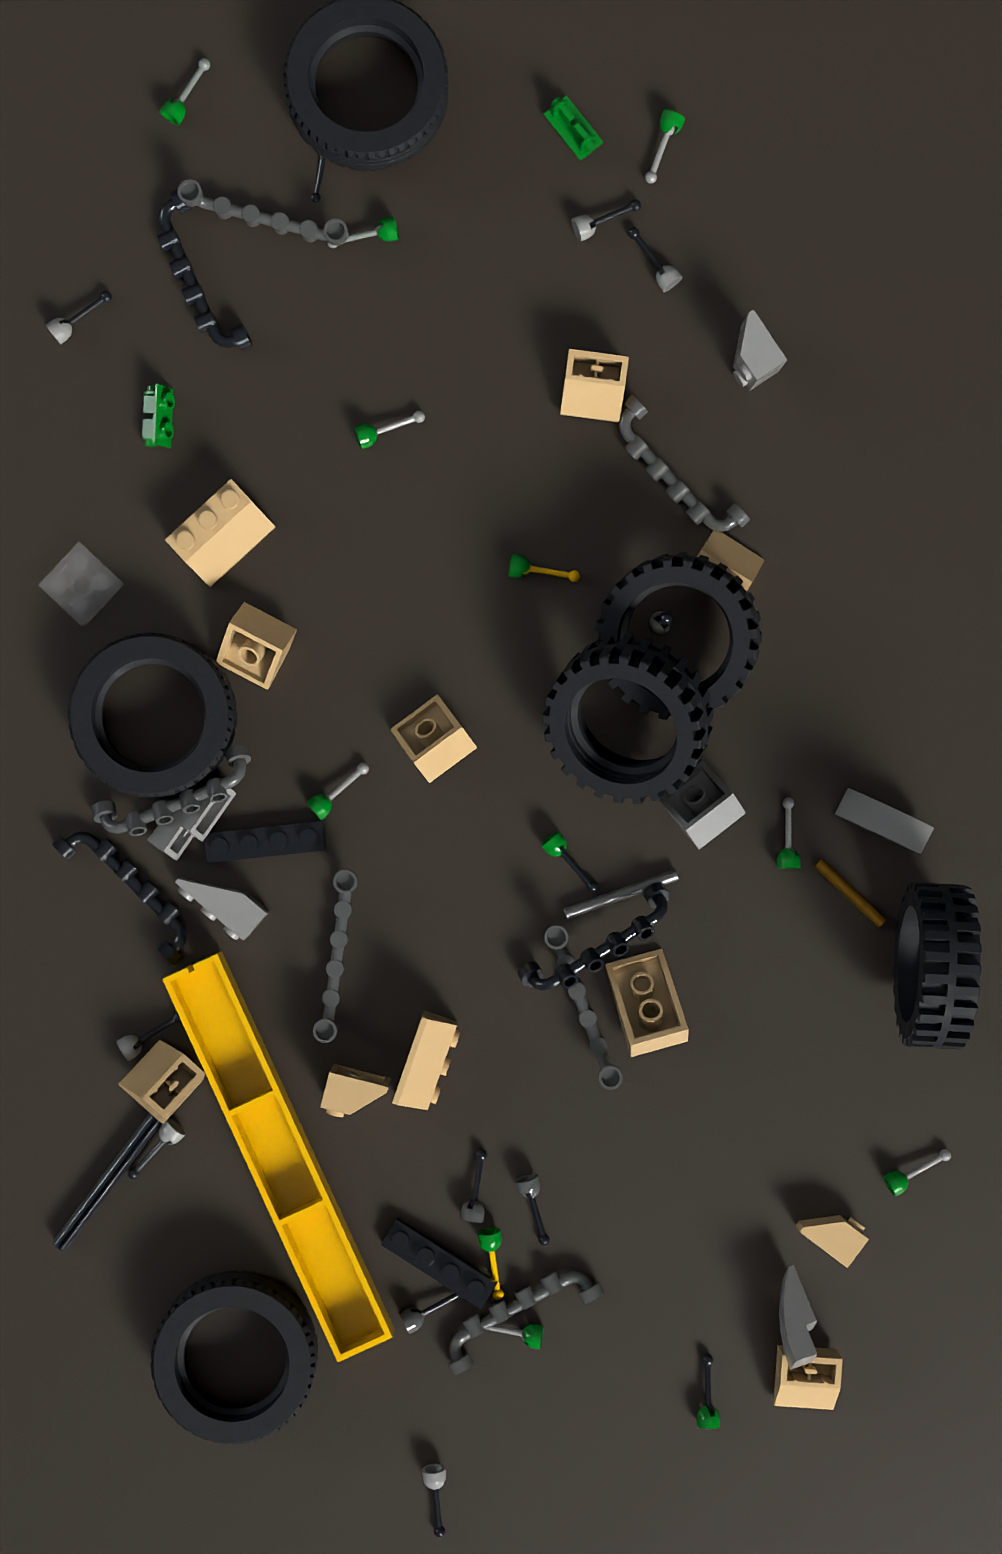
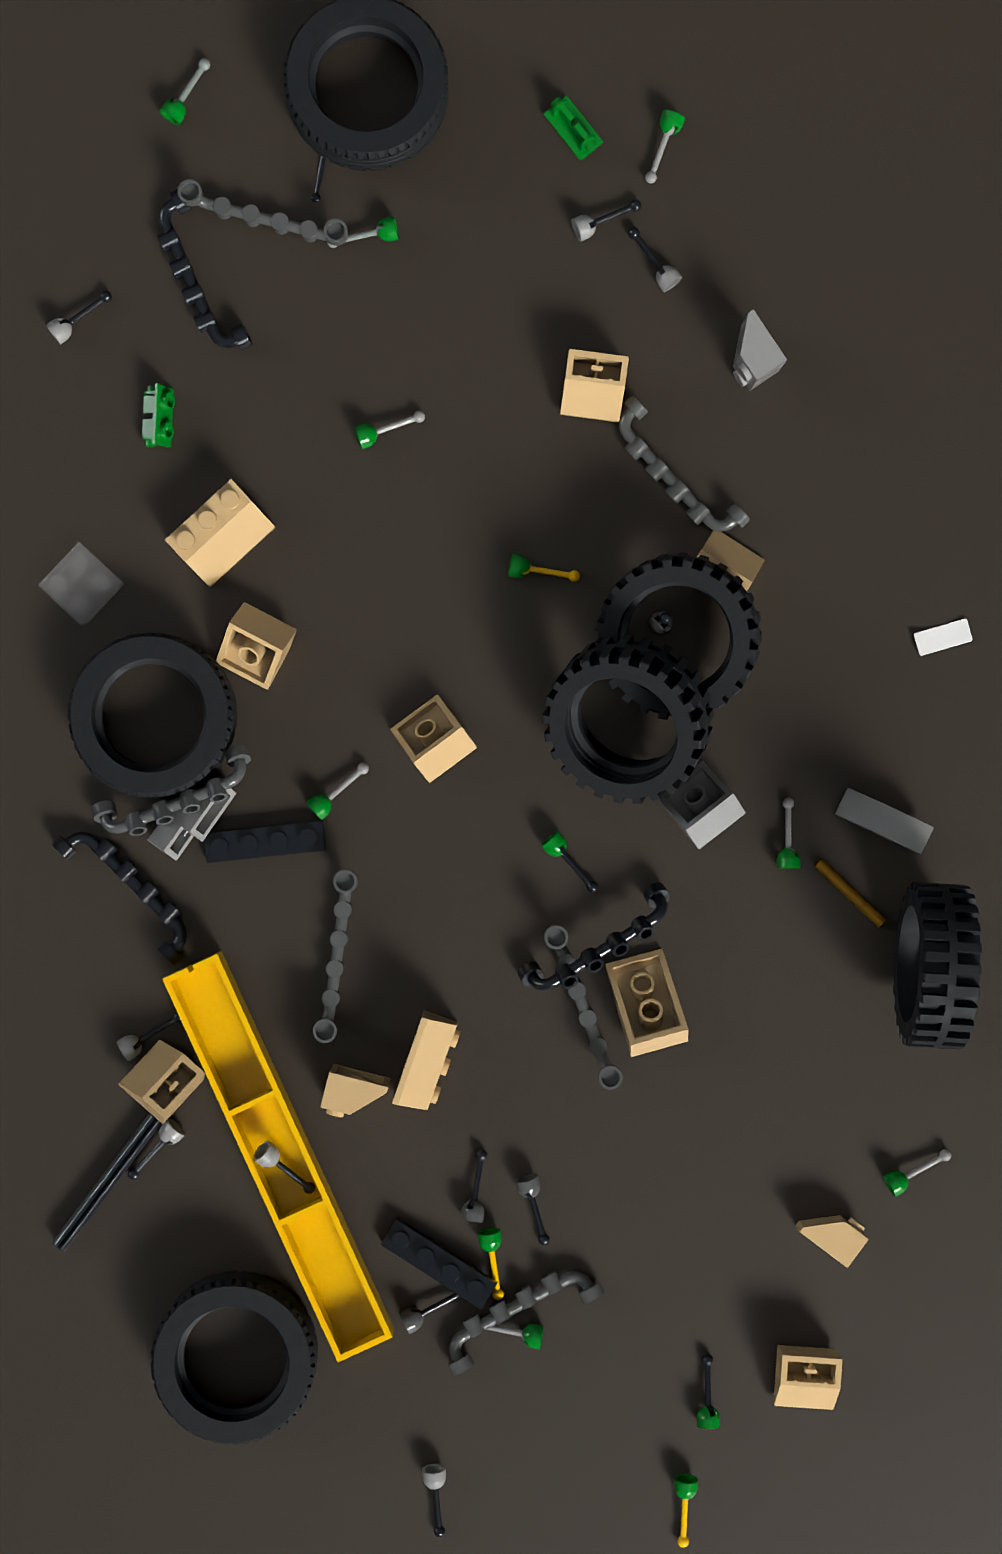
(233, 907): light grey slope -> none
(268, 1156): none -> light grey hinge
(619, 894): flat silver bar -> none
(686, 1488): none -> green hinge
(795, 1321): light grey slope -> none
(943, 637): none -> white sticker

